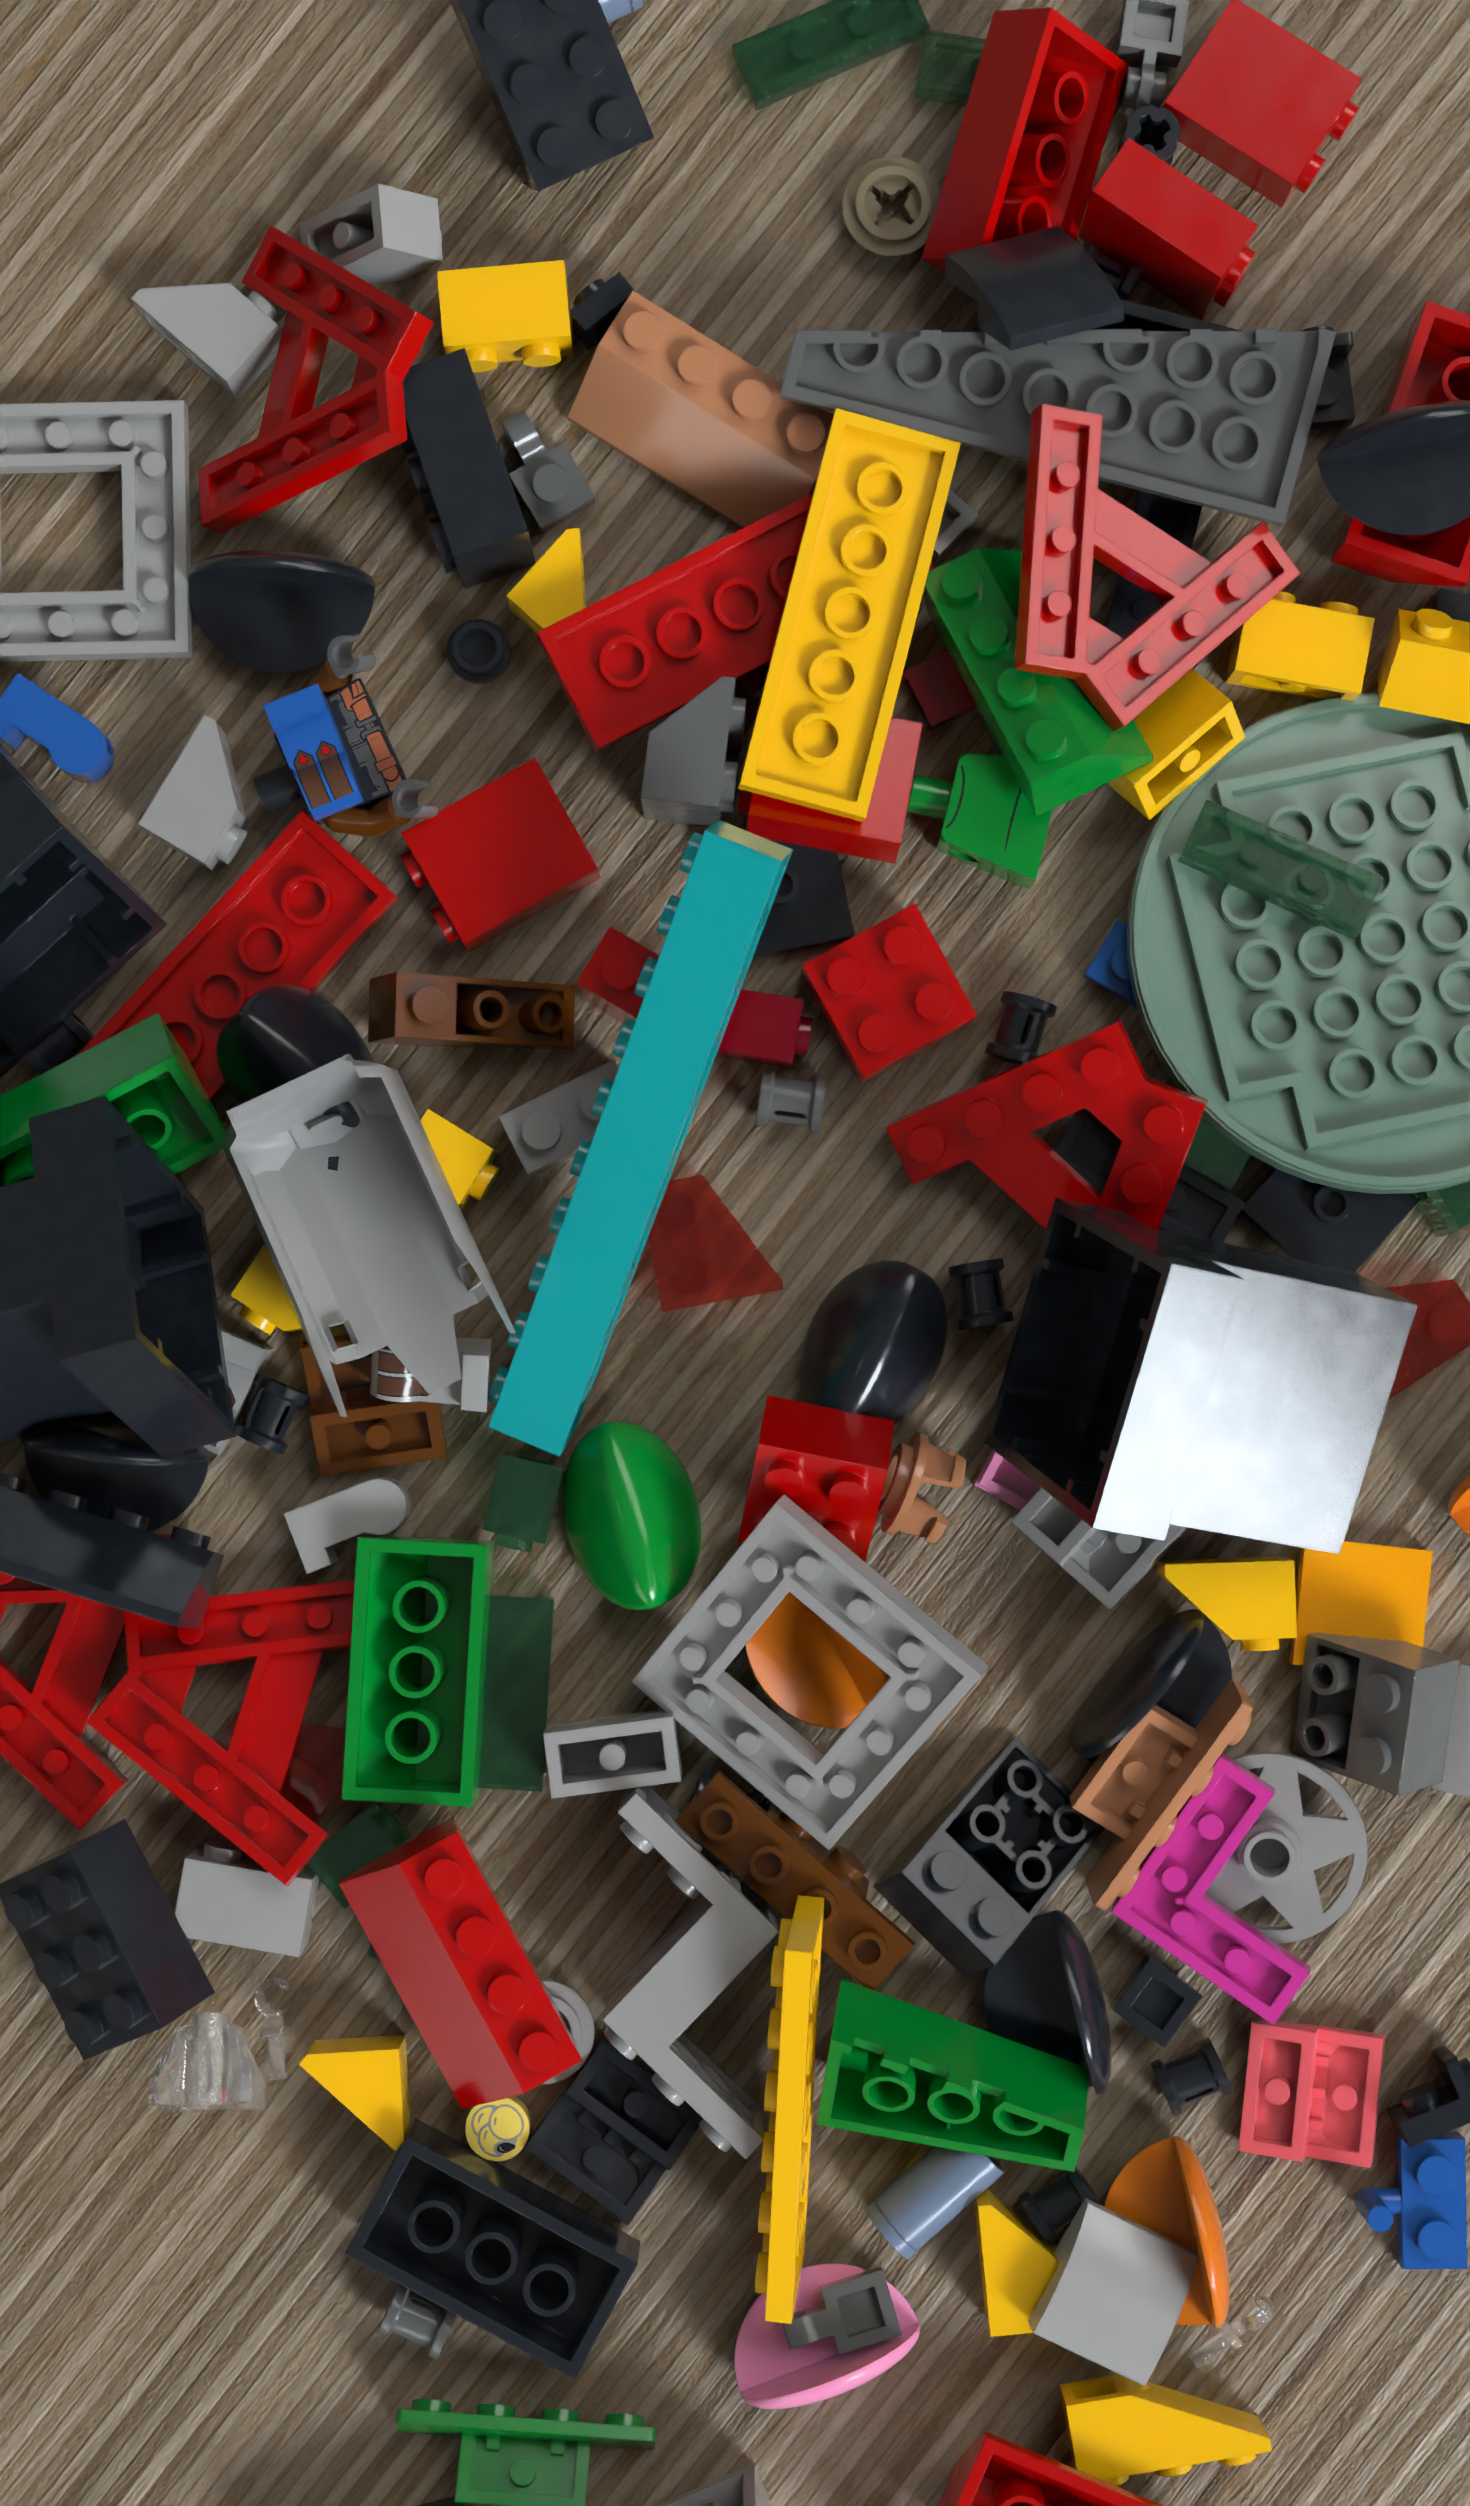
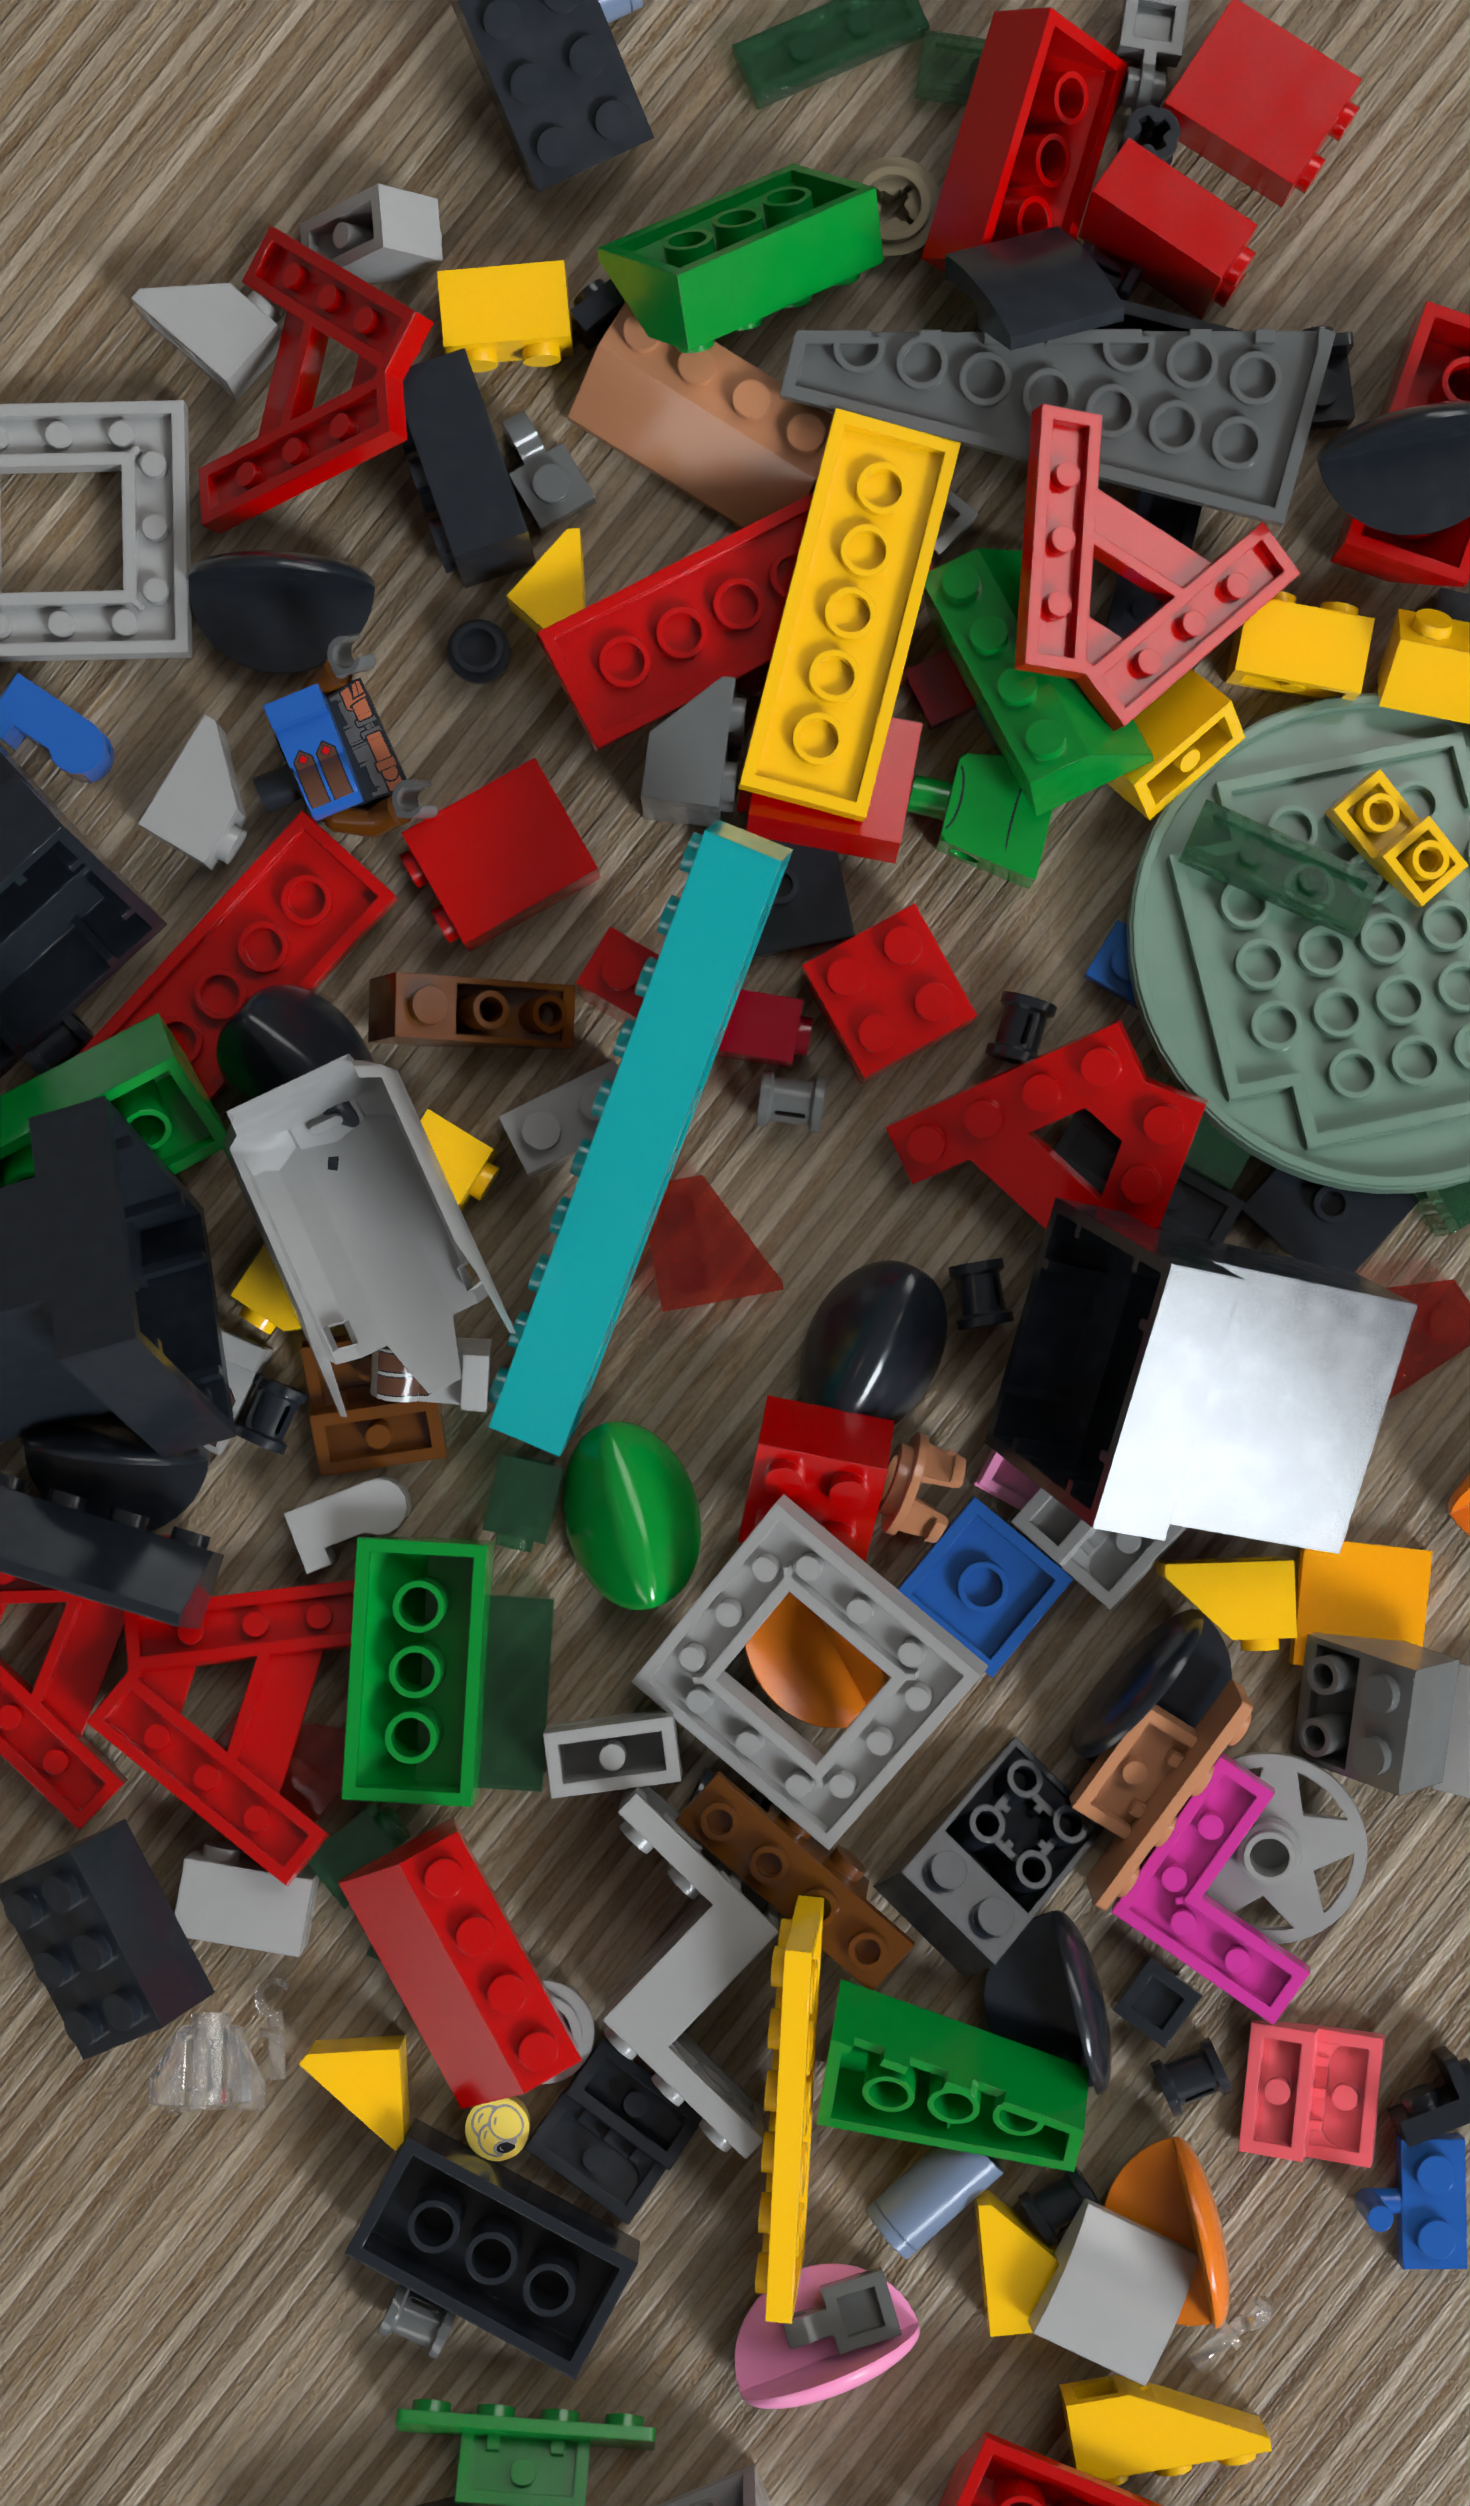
(745, 255): none -> green slope
(985, 1584): none -> blue plate
(1394, 840): none -> yellow slope

